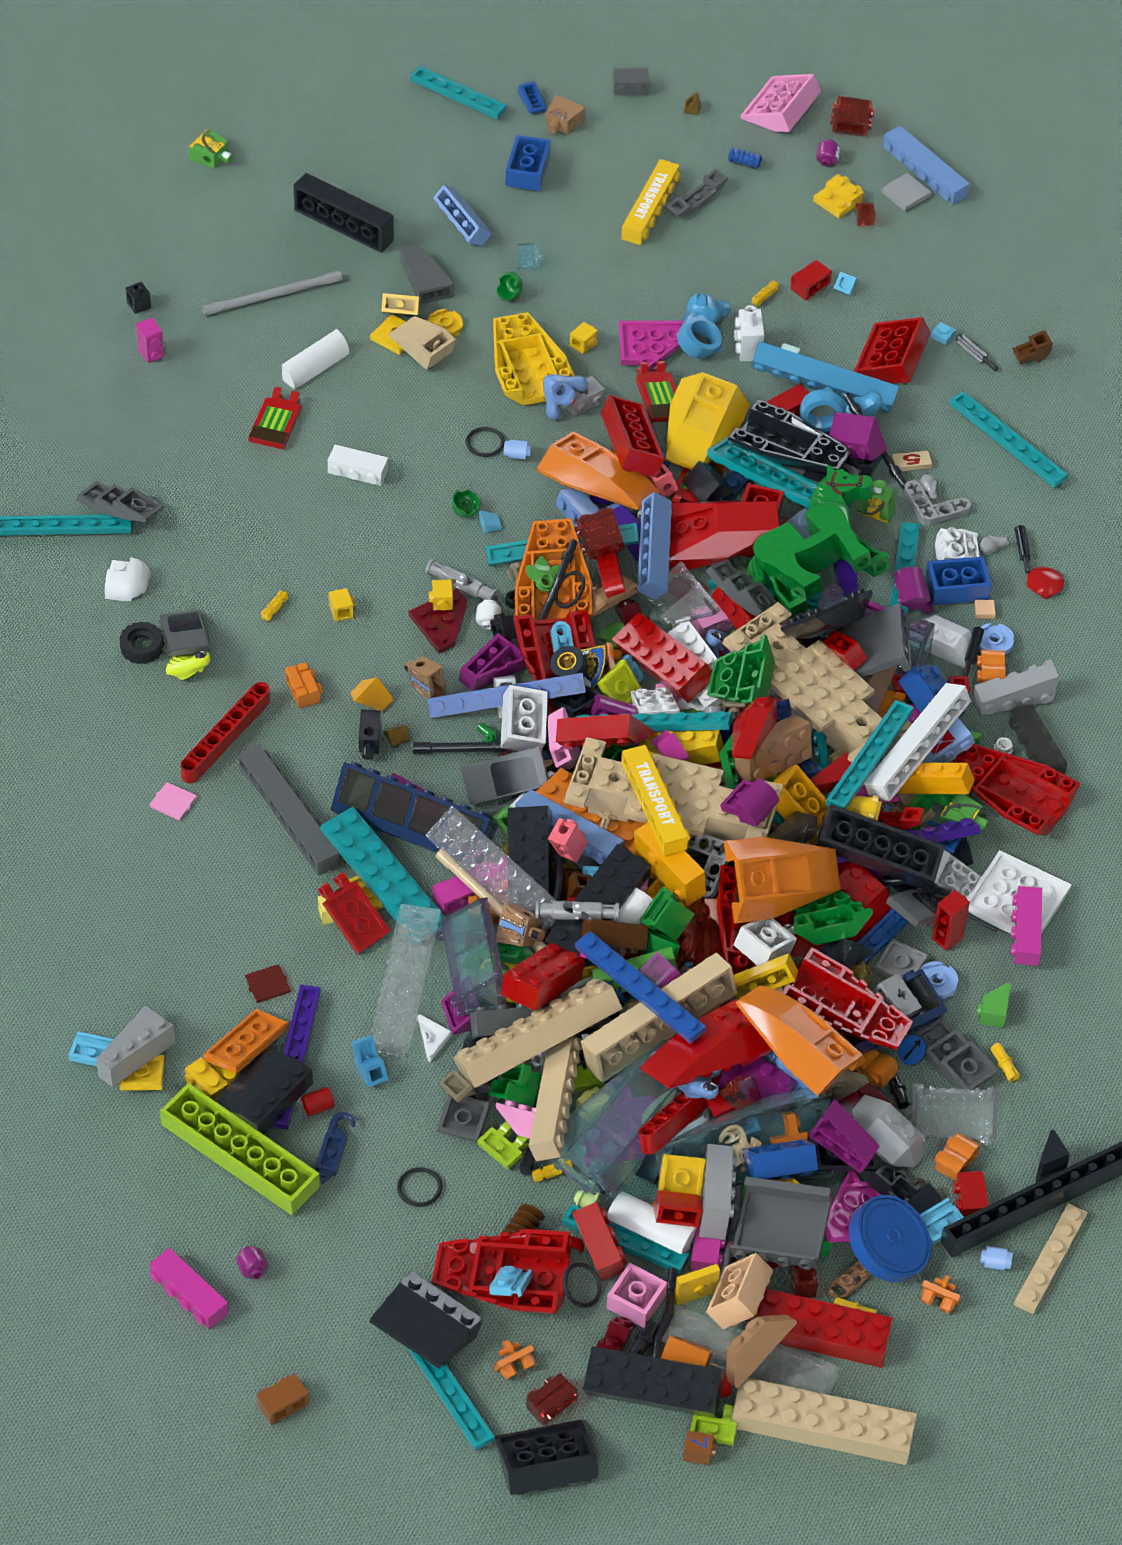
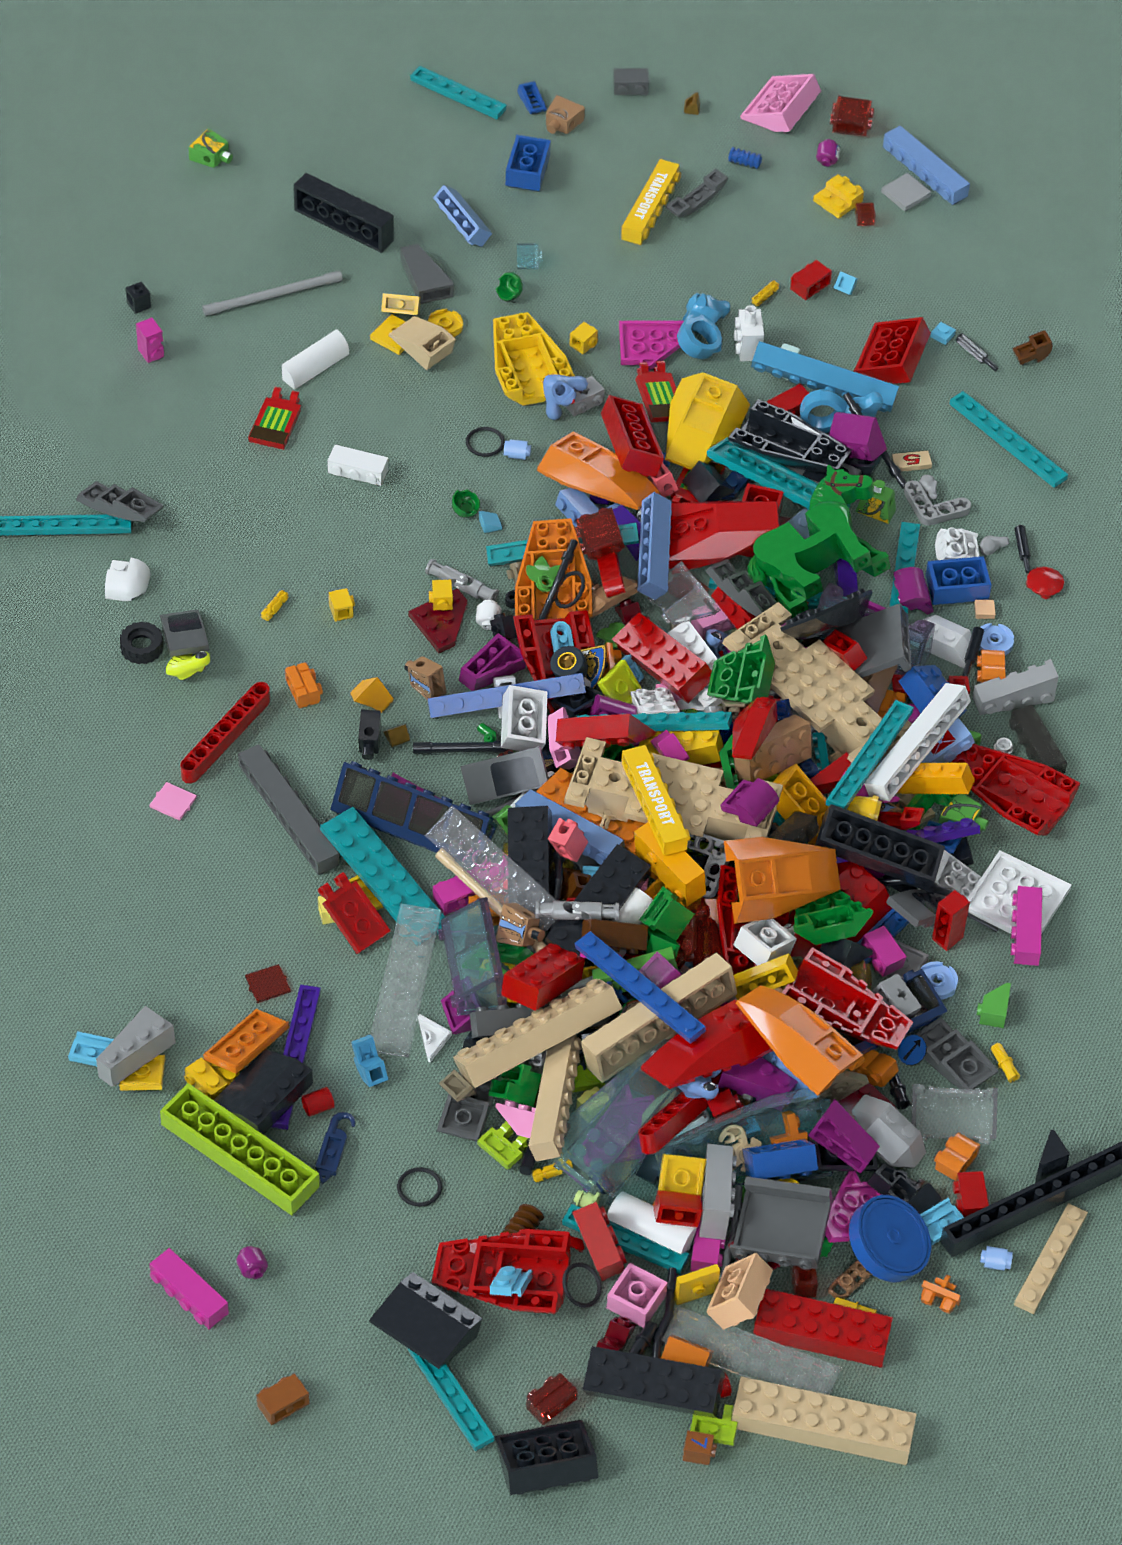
(506, 1365): orange hips -> none
(741, 1091): clear red slope -> none
(755, 1345): medium nougat wedge -> none
(886, 952): none -> dark pink brick

